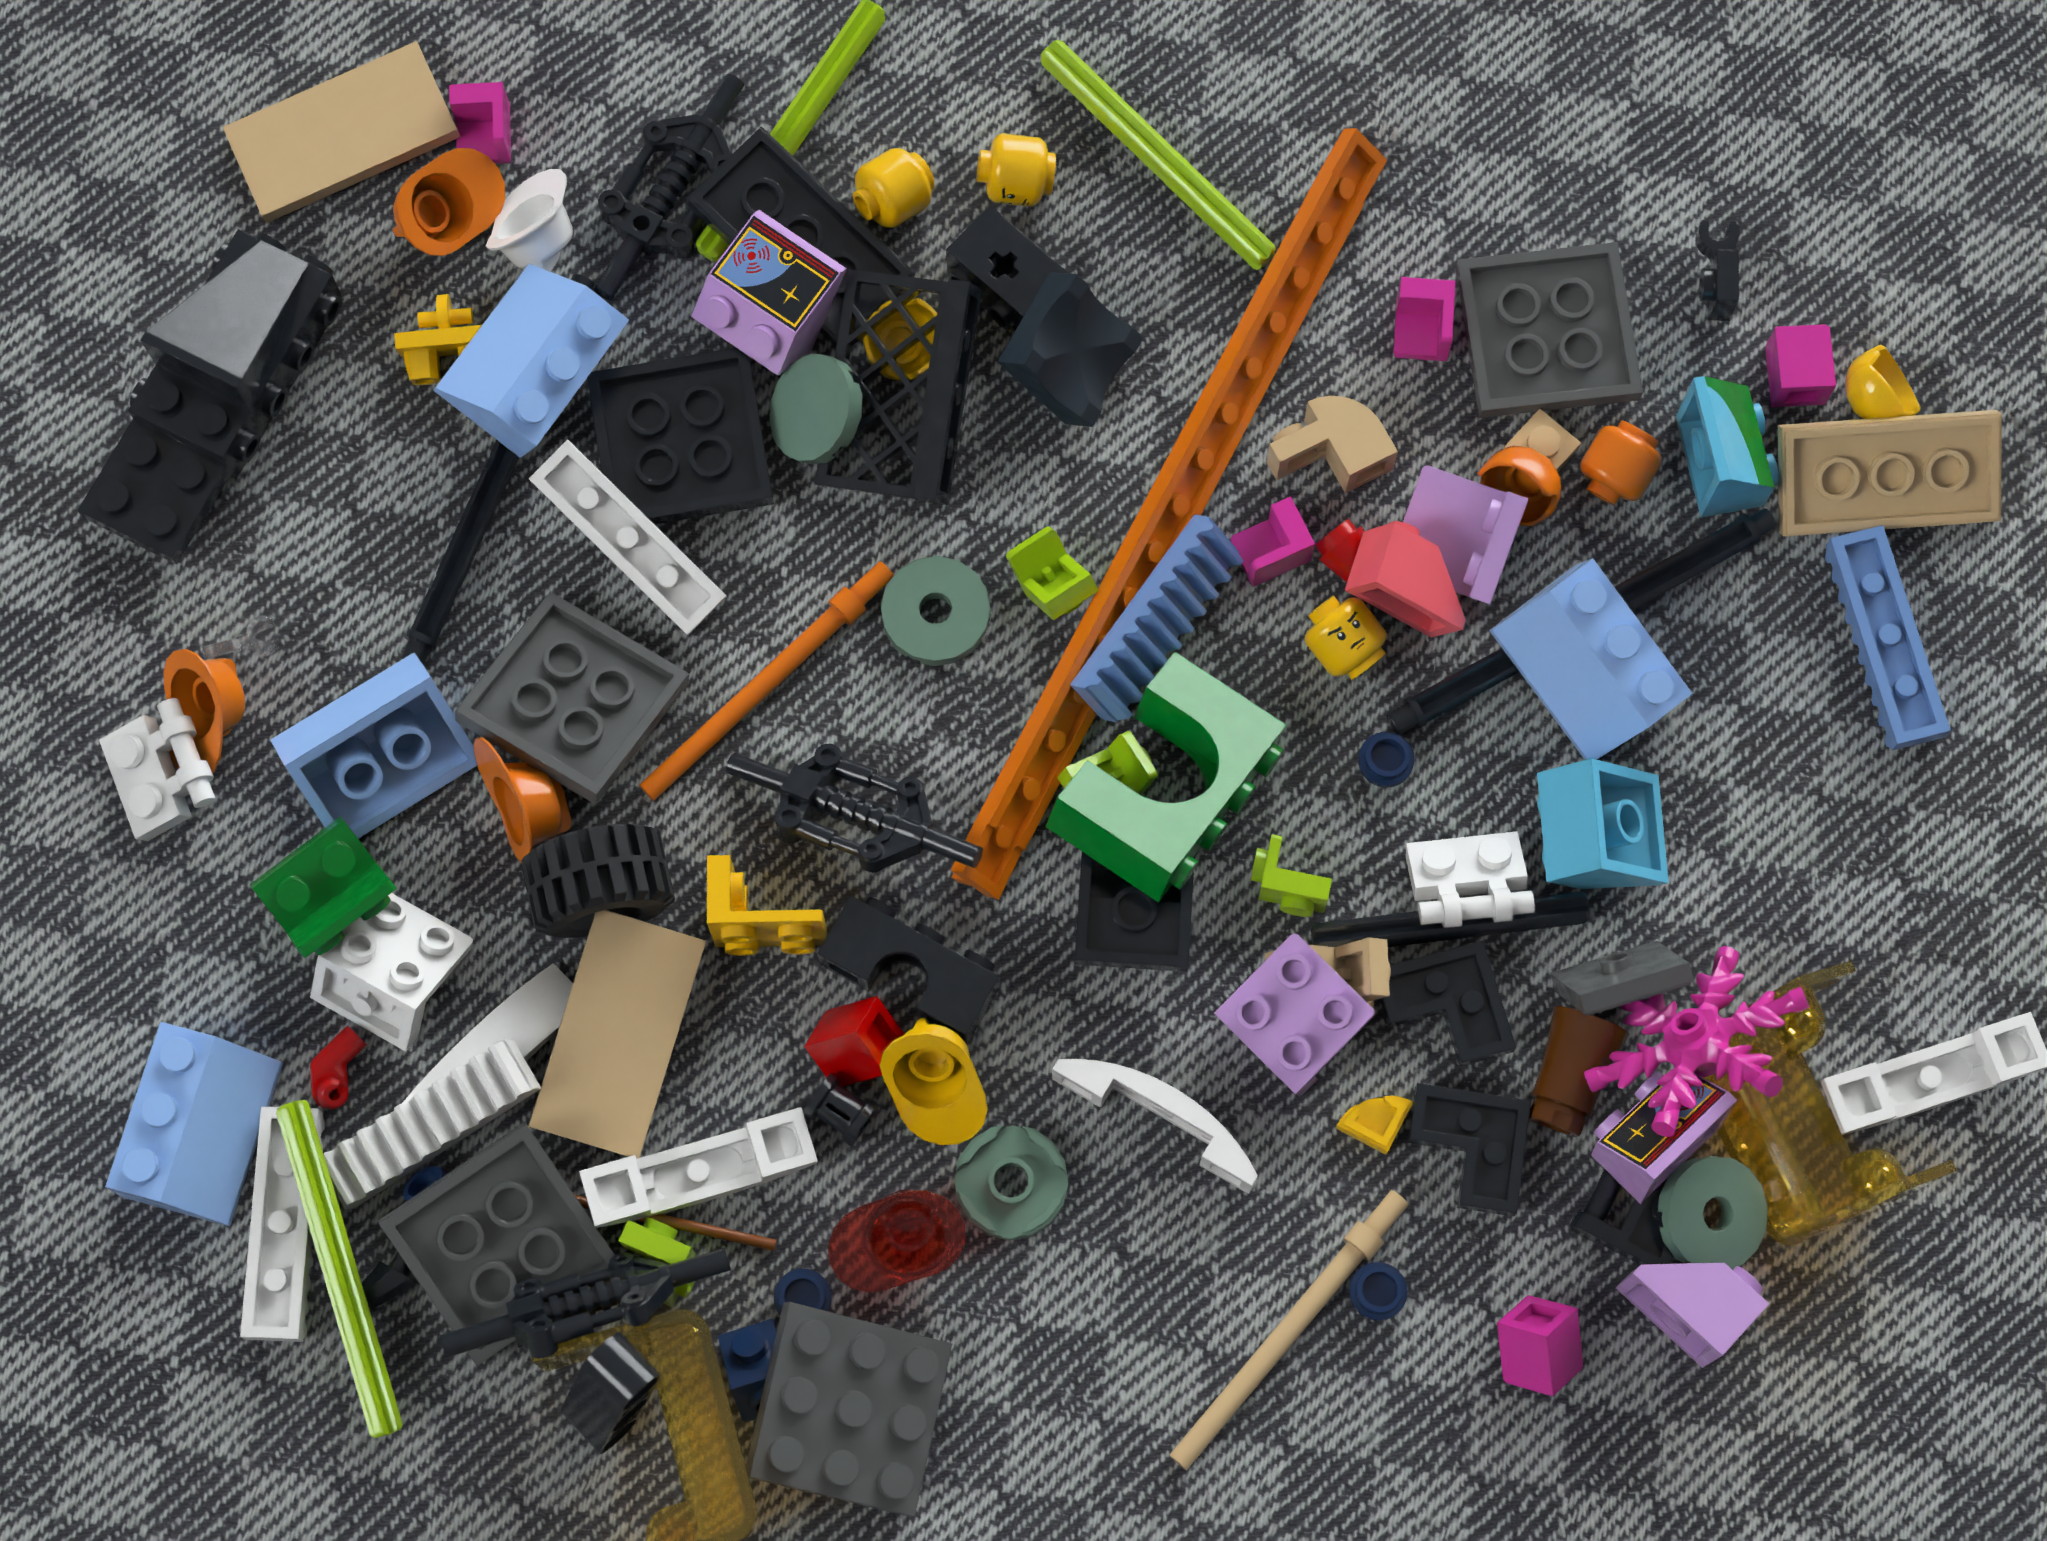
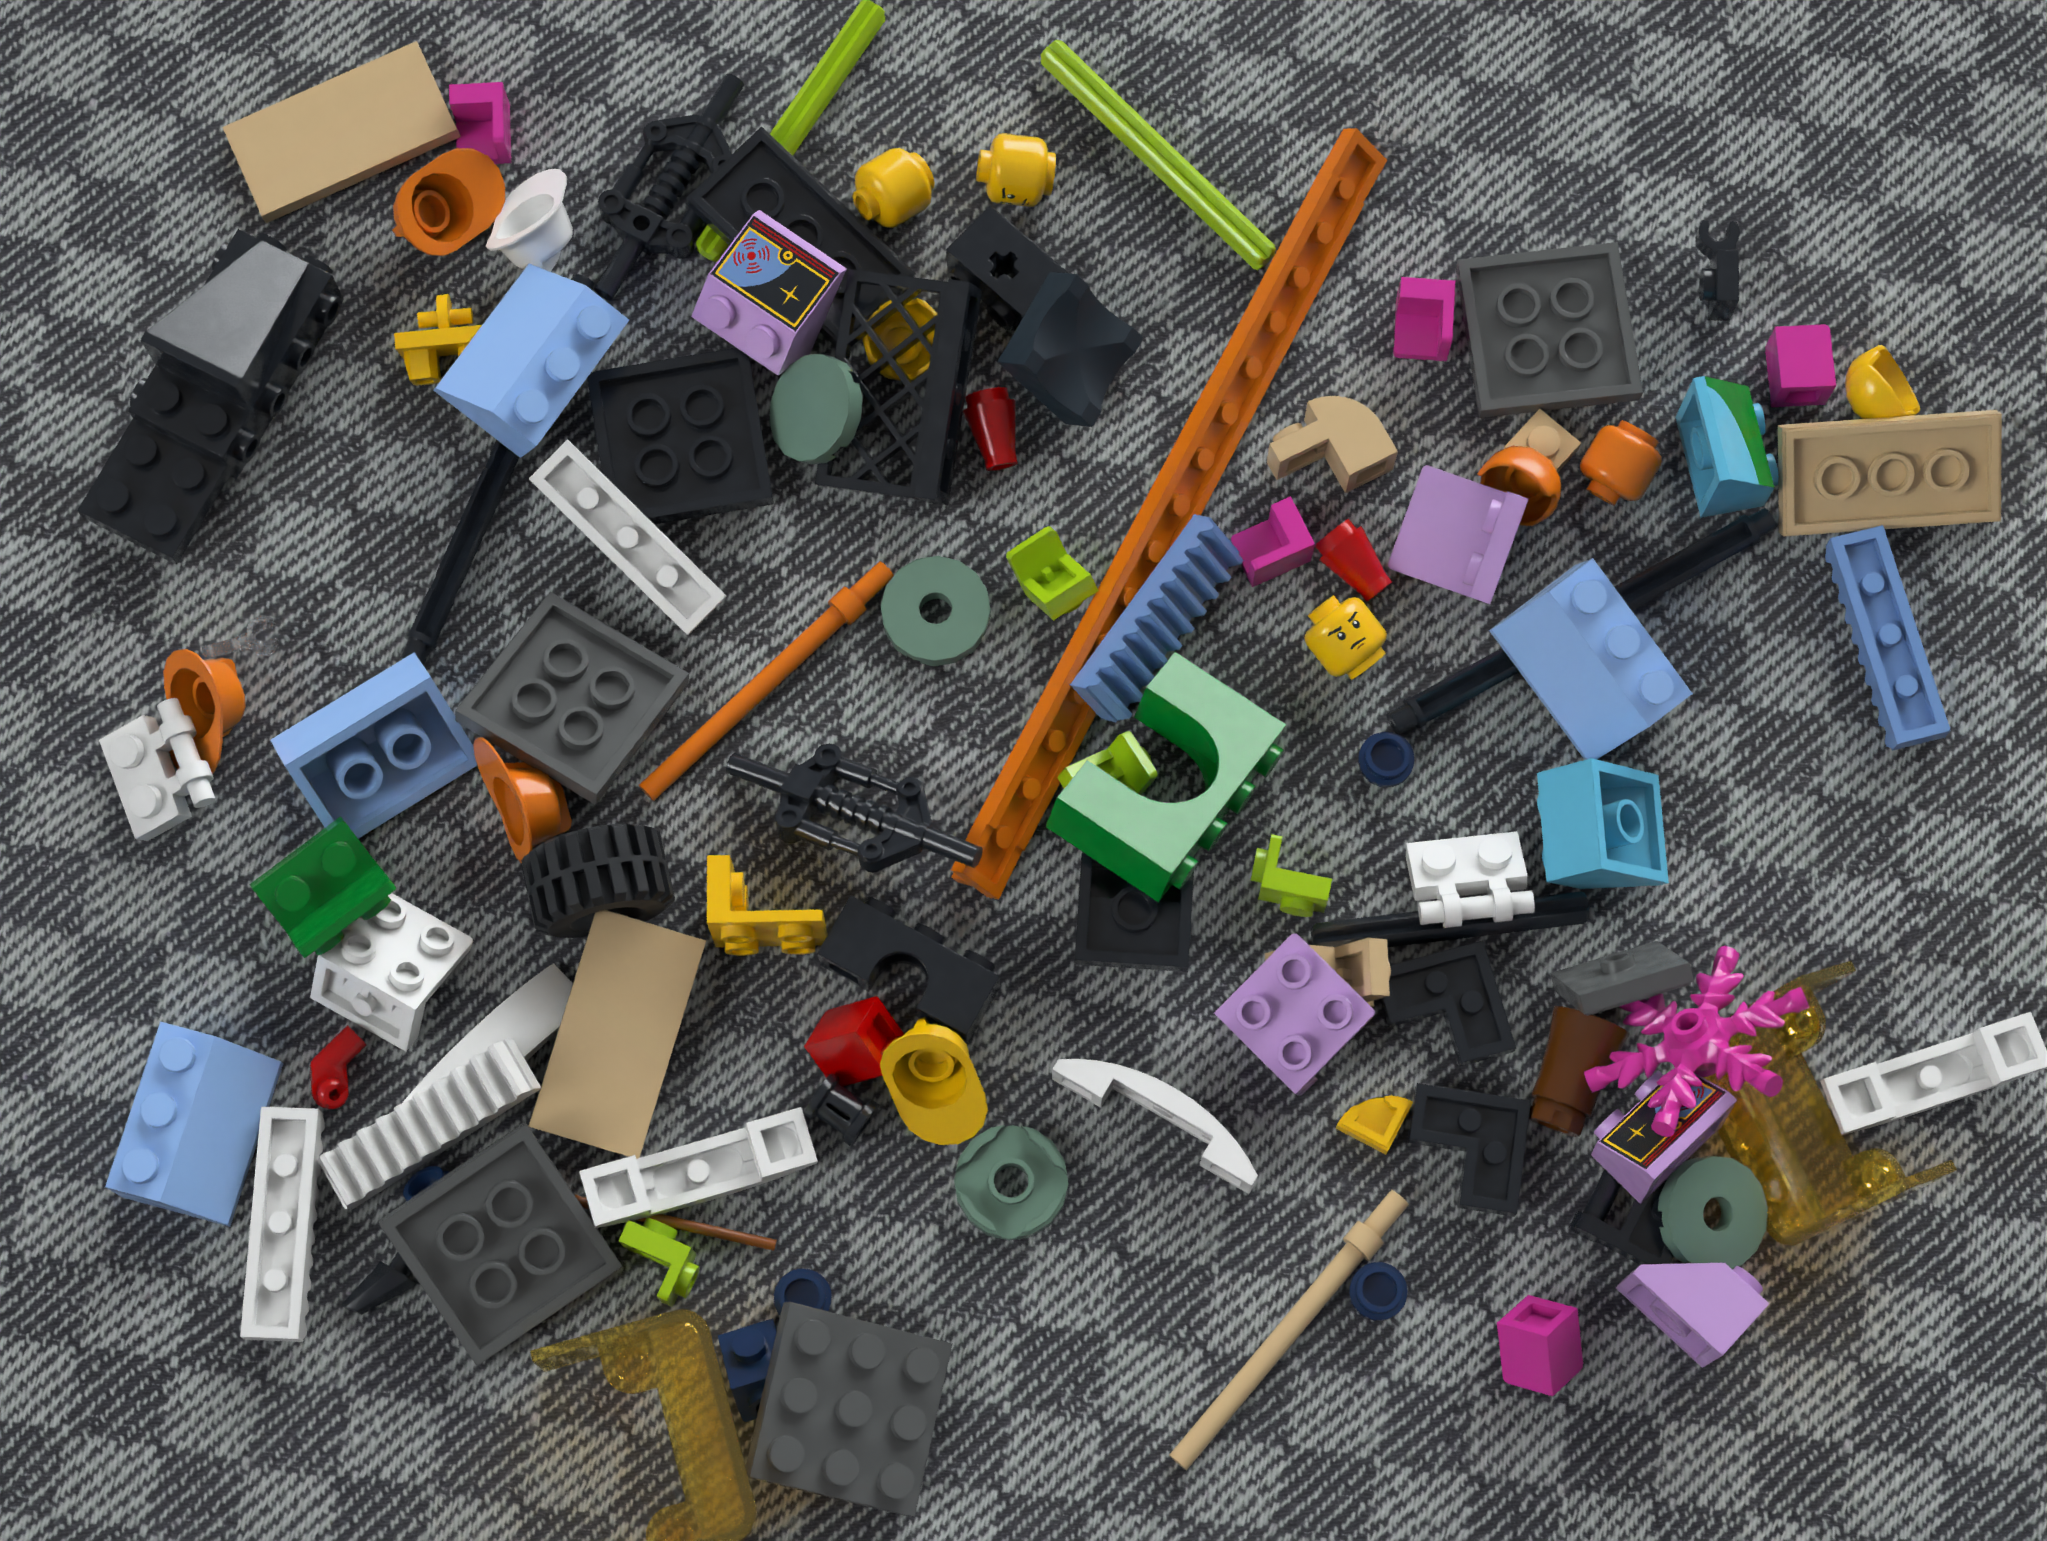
(339, 1268): lime axle -> none
(566, 1307): black bar -> none
(610, 1392): black beam -> none
(896, 1240): clear red piece -> none
(993, 426): none -> red cone
(1406, 579): coral slope -> none

